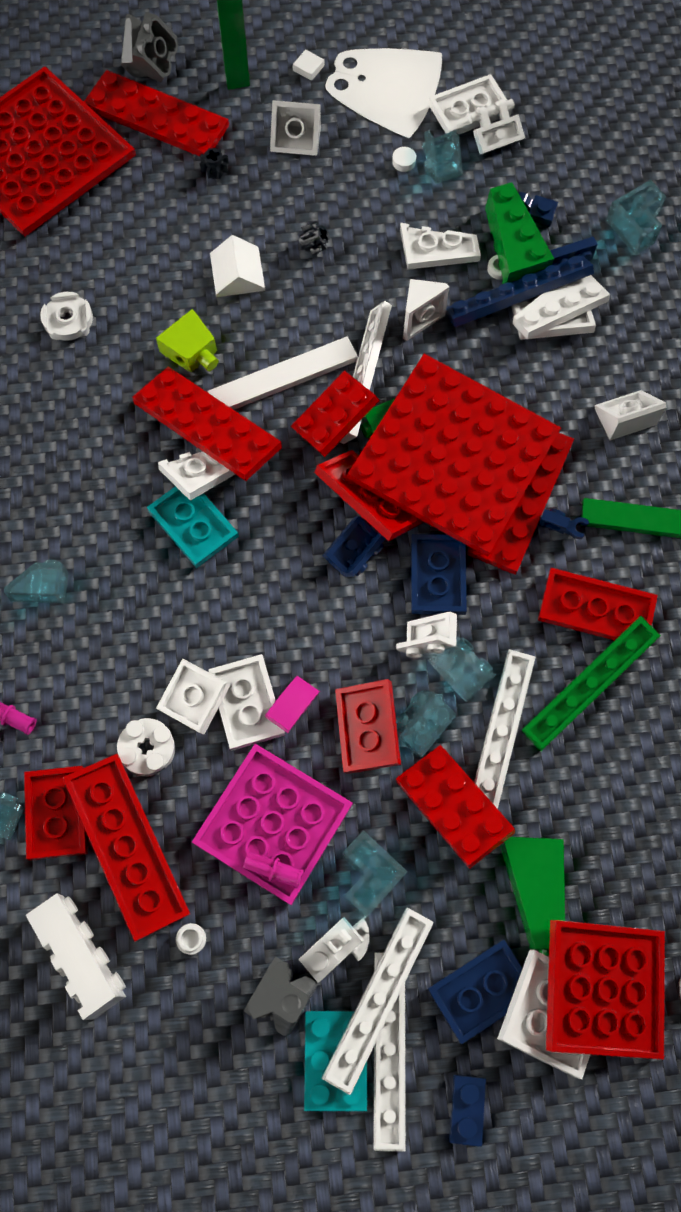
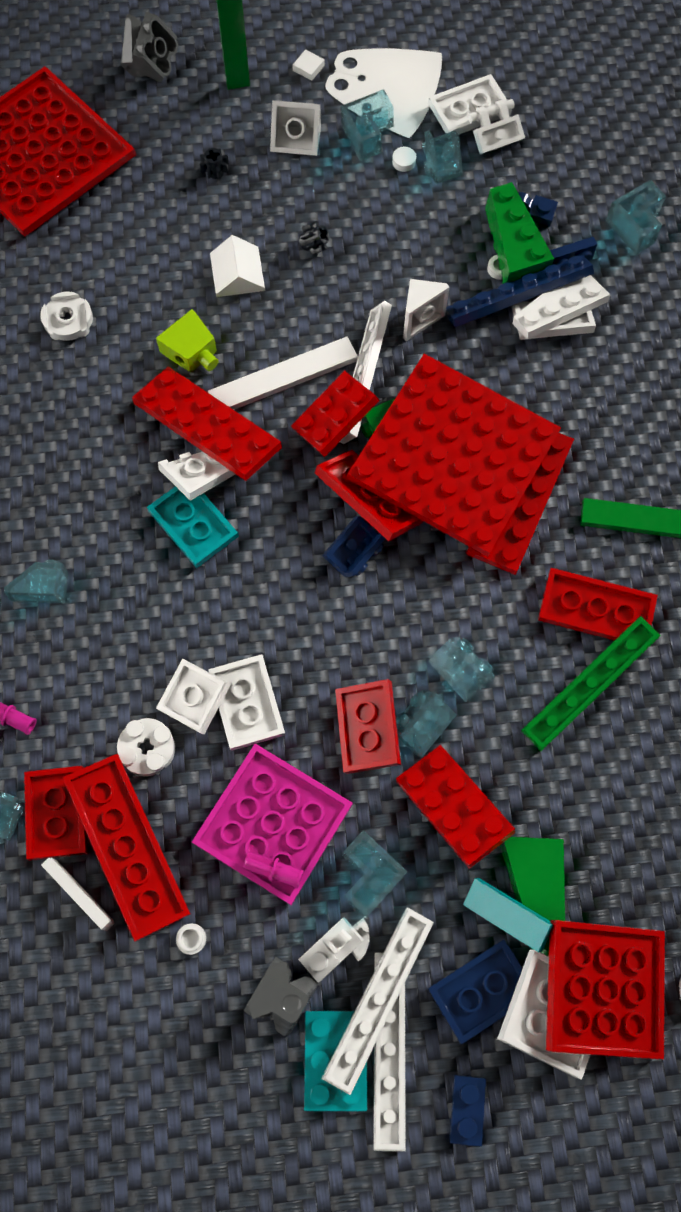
(76, 956): white wedge -> none
(78, 894): none -> white tile
(156, 114): red plate -> none
(292, 704): dark pink slope -> none
(364, 122): none -> clear light blue brick
(430, 635): white bracket -> none
(432, 248): white wing -> none
(438, 575): dark blue plate -> none
(503, 724): white tile -> none
(508, 914): none -> teal tile
(558, 522): dark blue plate -> none
(630, 413): white slope -> none

